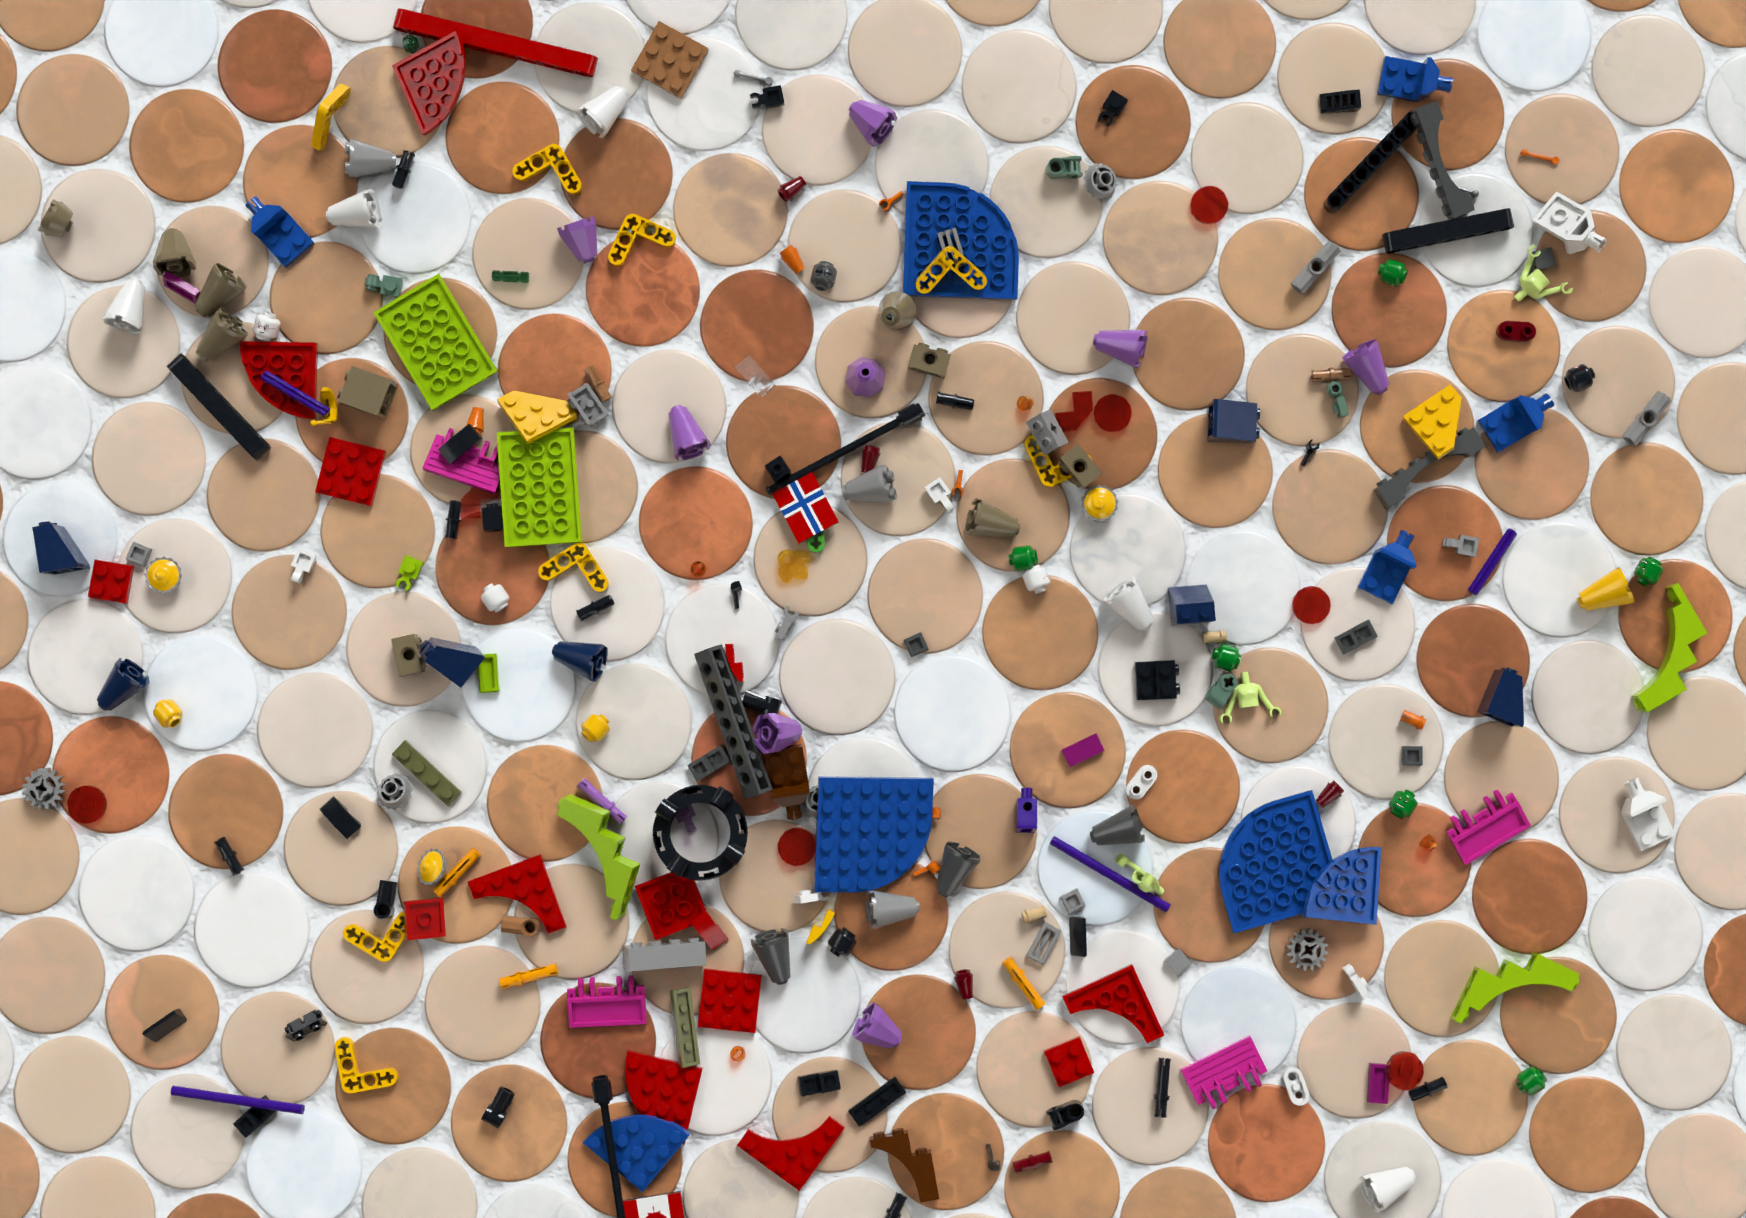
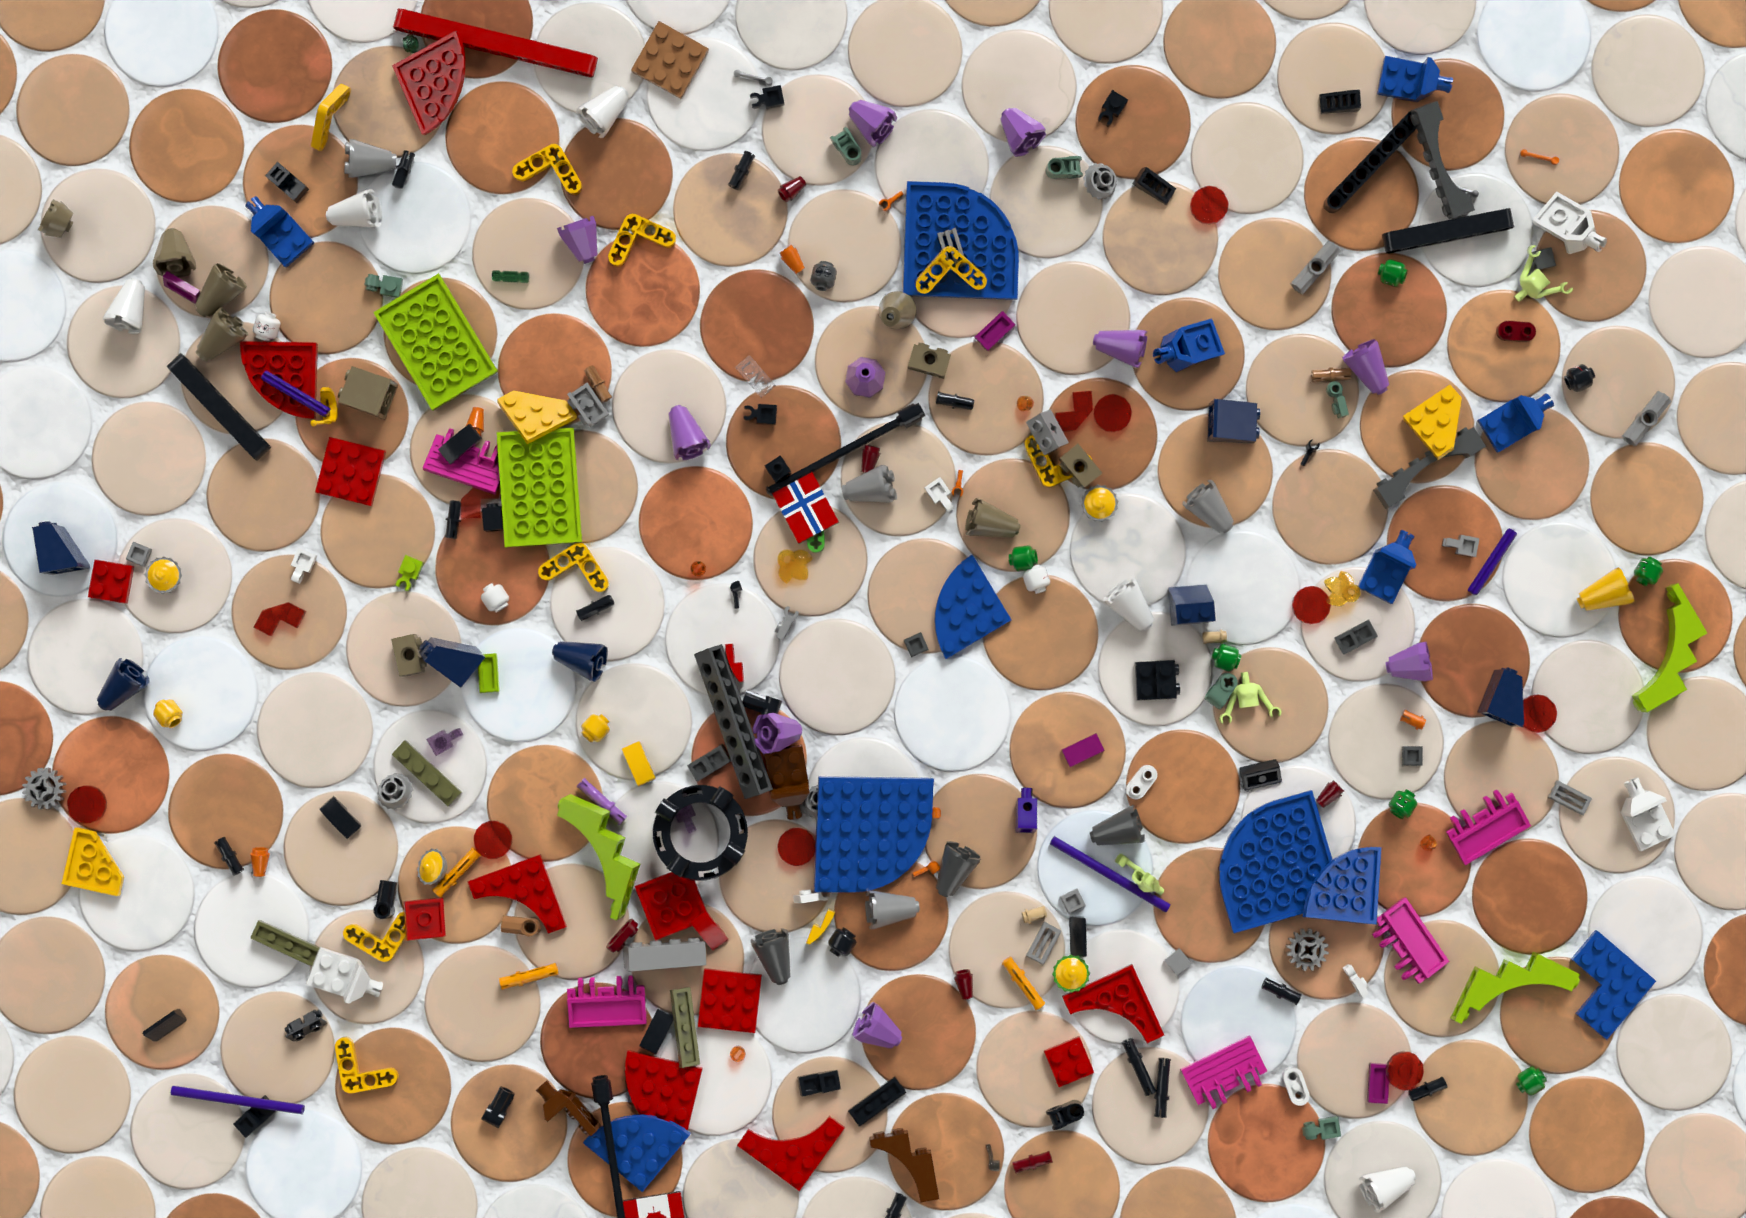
(91, 865): none -> yellow plate
(259, 860): none -> orange cone
(270, 617): none -> clear red tile
(285, 942): none -> olive plate
(287, 182): none -> black slope
(341, 976): none -> white plate
(442, 741): none -> clear purple plate
(492, 839): none -> clear red tile
(557, 1100): none -> reddish brown plate
(629, 929): none -> dark red plate
(638, 763): none -> yellow slope
(656, 1031): none -> black slope
(741, 170): none -> black pin
(765, 414): none -> black plate
(845, 143): none -> sand green piece
(967, 608): none -> blue plate
(994, 331): none -> magenta tile
(1021, 131): none -> medium lavender cone
(1071, 973): none -> yellow piece
(1138, 1066): none -> black pin
(1151, 190): none -> black slope
(1190, 345): none -> blue plate
(1210, 507): none -> light grey cone
(1260, 774): none -> black slope
(1281, 991): none -> black pin
(1328, 1128): none -> sand green plate
(1339, 589): none -> clear yellow plate
(1411, 663): none -> medium lavender cone
(1412, 939): none -> dark pink hinge
(1539, 713): none -> clear red tile
(1554, 790): none -> light grey tile
(1620, 983): none -> blue plate

